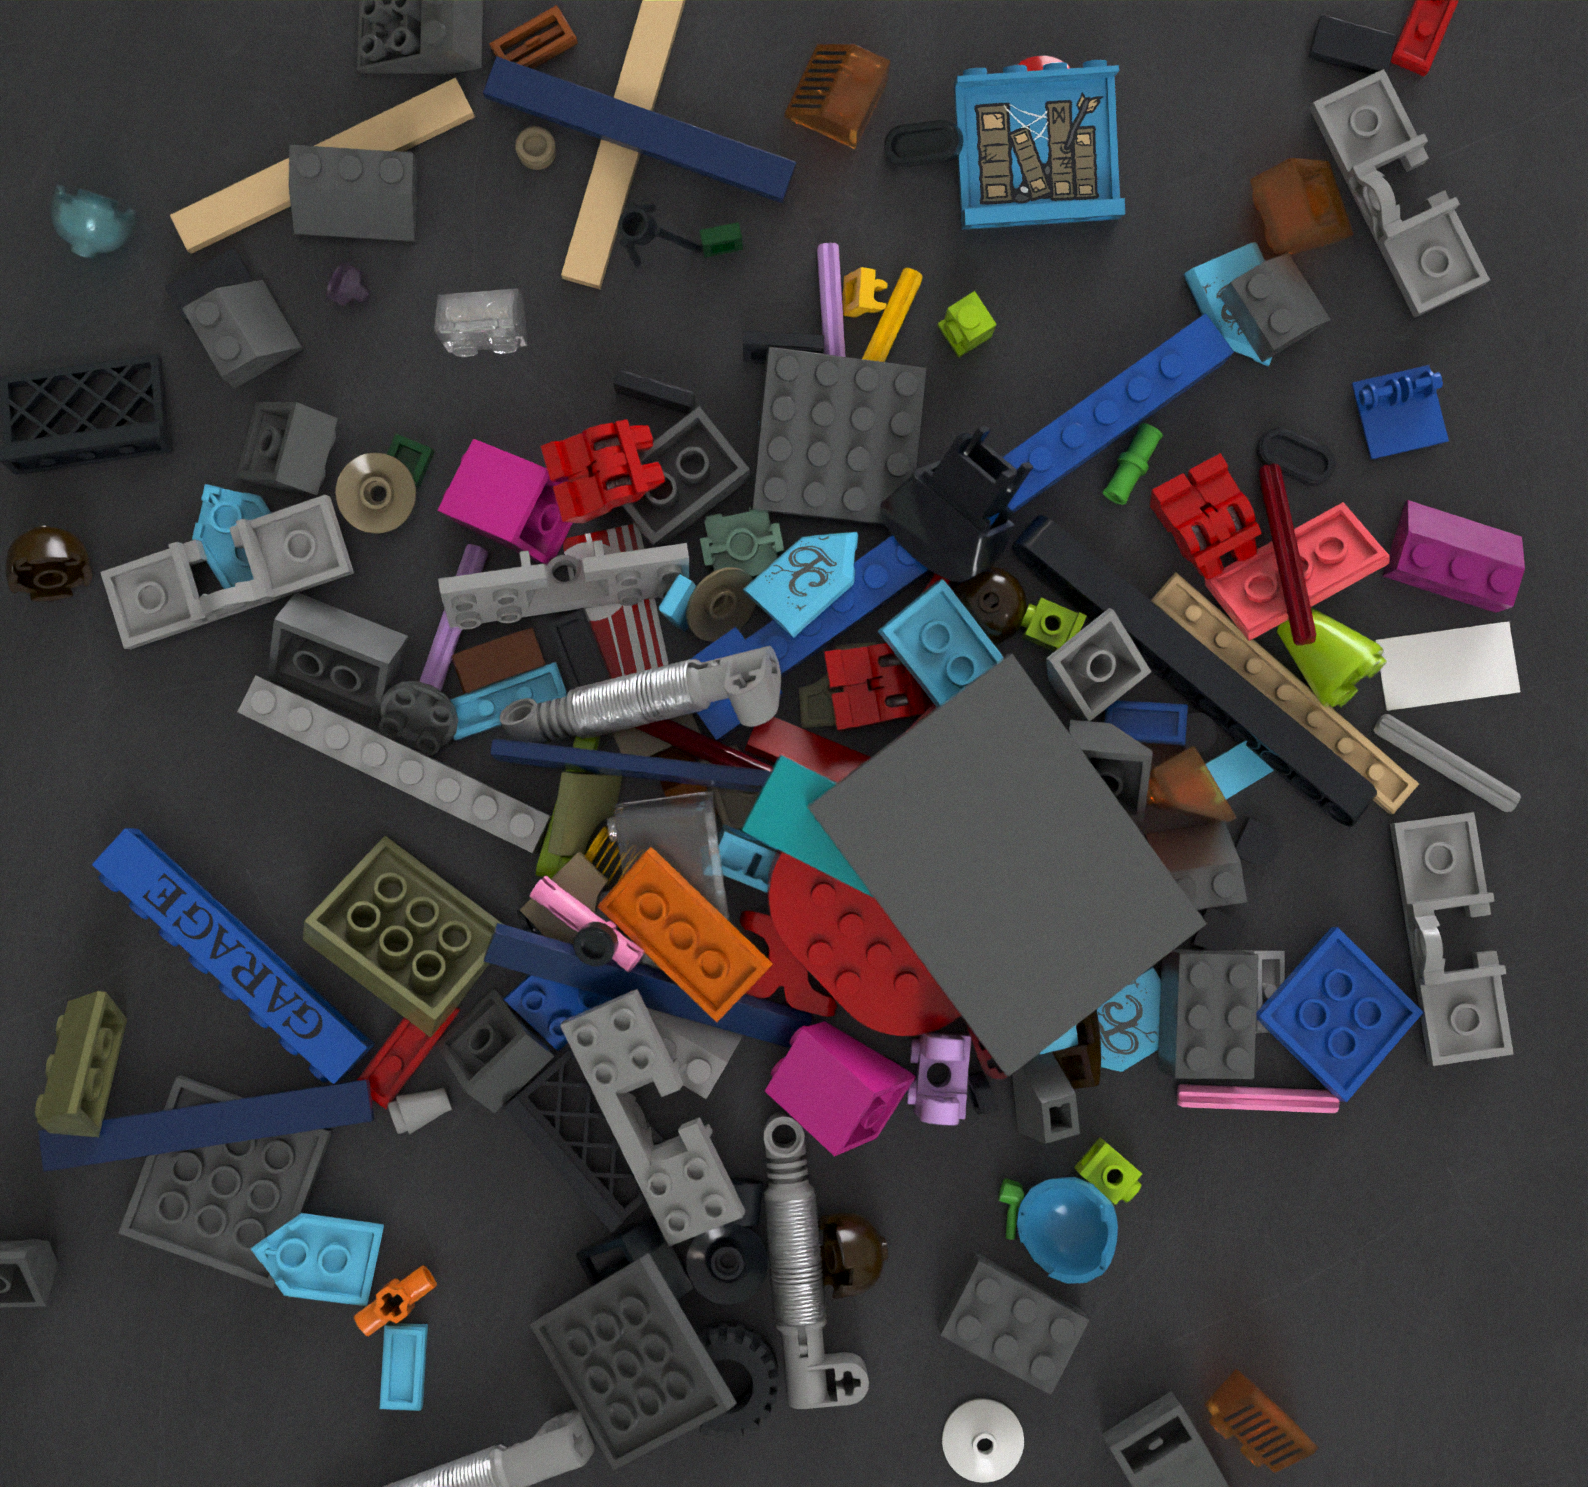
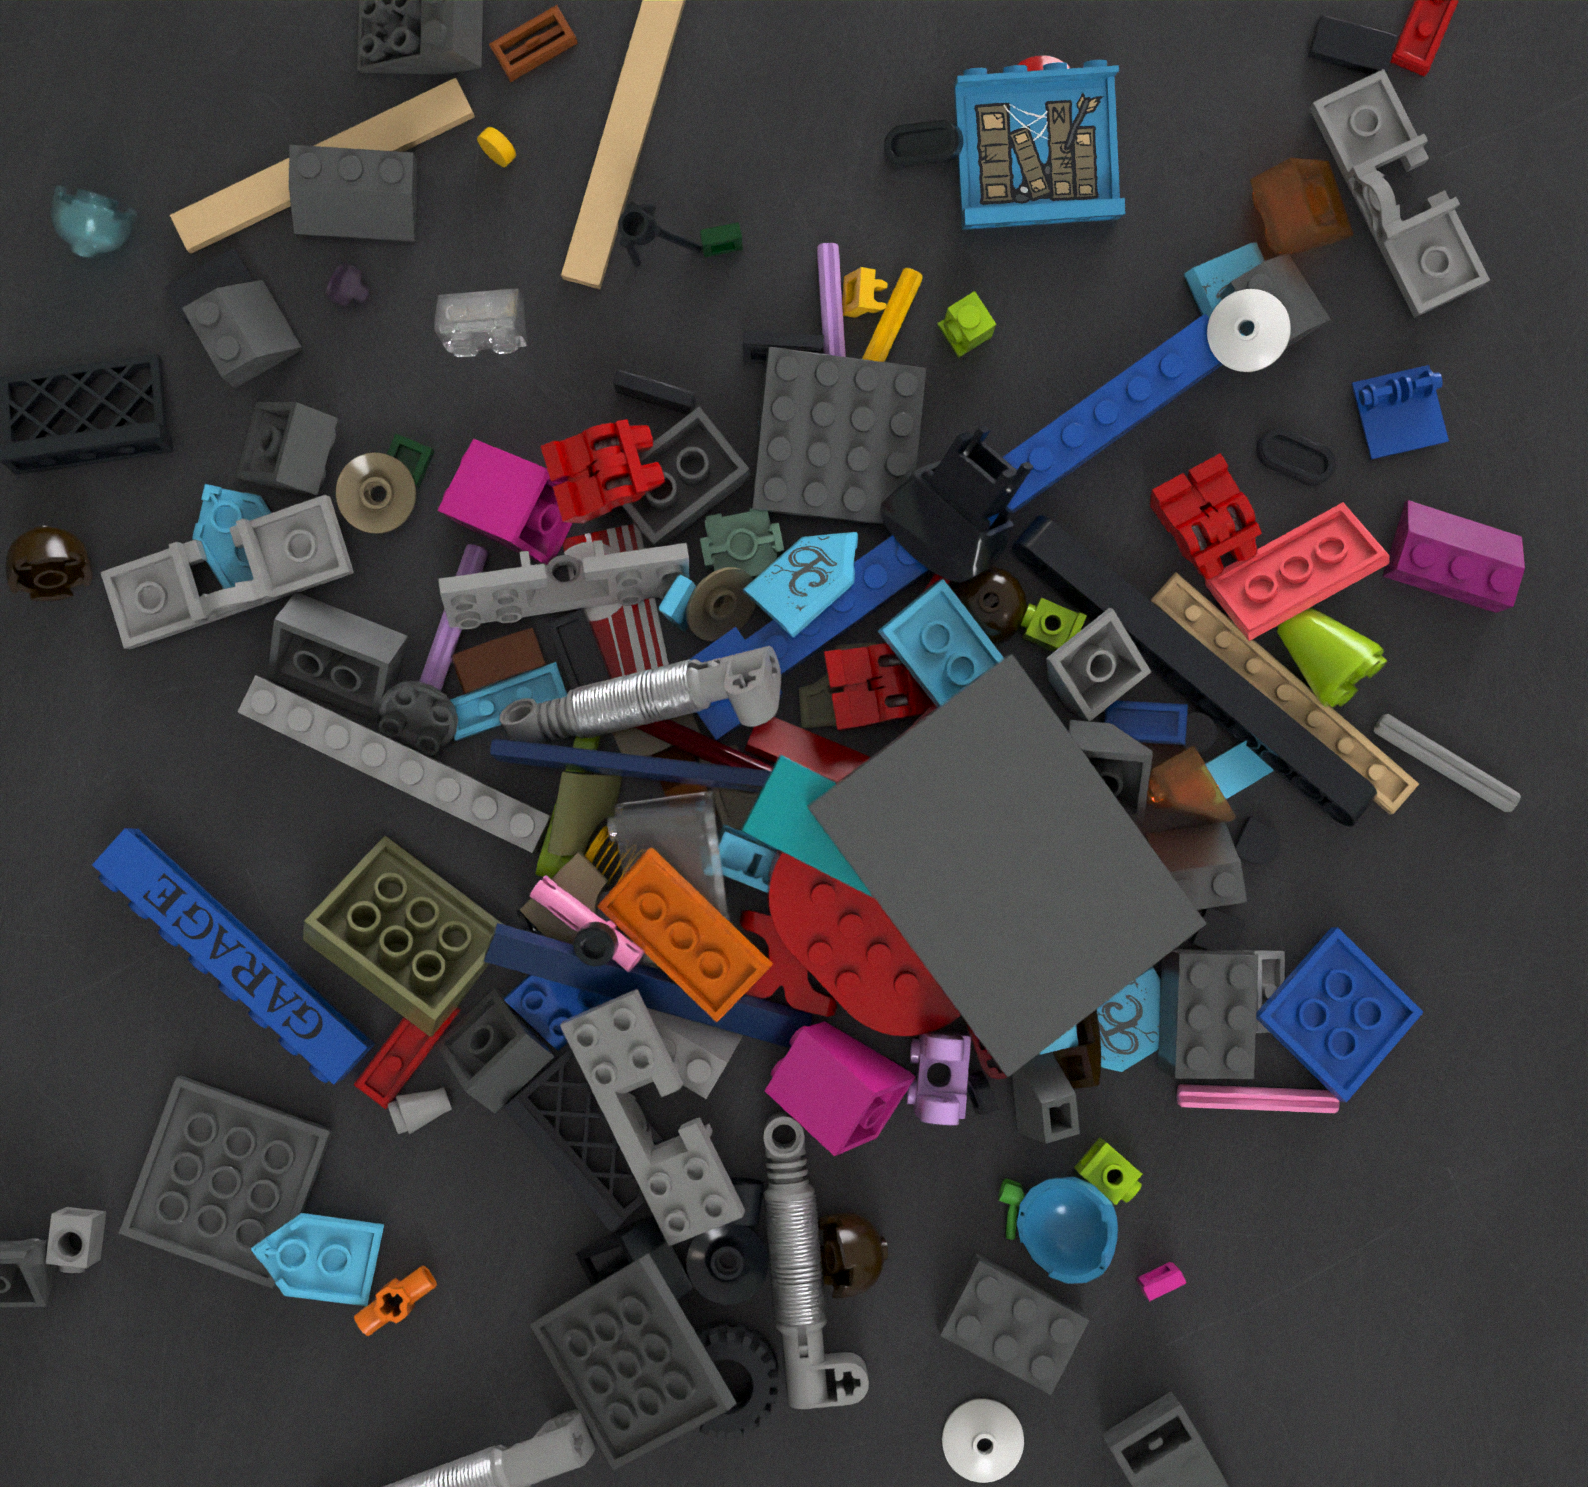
(82, 1066): olive slope -> none
(88, 1225): none -> light grey brick
(211, 1125): dark blue tile -> none
(403, 1366): medium azure tile -> none
(496, 146): none -> yellow tile
(535, 148): dark tan tile -> none
(639, 129): dark blue tile -> none
(839, 91): clear orange slope -> none
(1132, 463): bright green pin -> none
(1160, 1281): none -> dark pink tile
(1258, 1423): clear orange slope -> none
(1262, 346): none -> white dish
(1287, 555): dark red axle -> none
(1437, 870): light grey plate -> none
(1448, 666): white sticker -> none

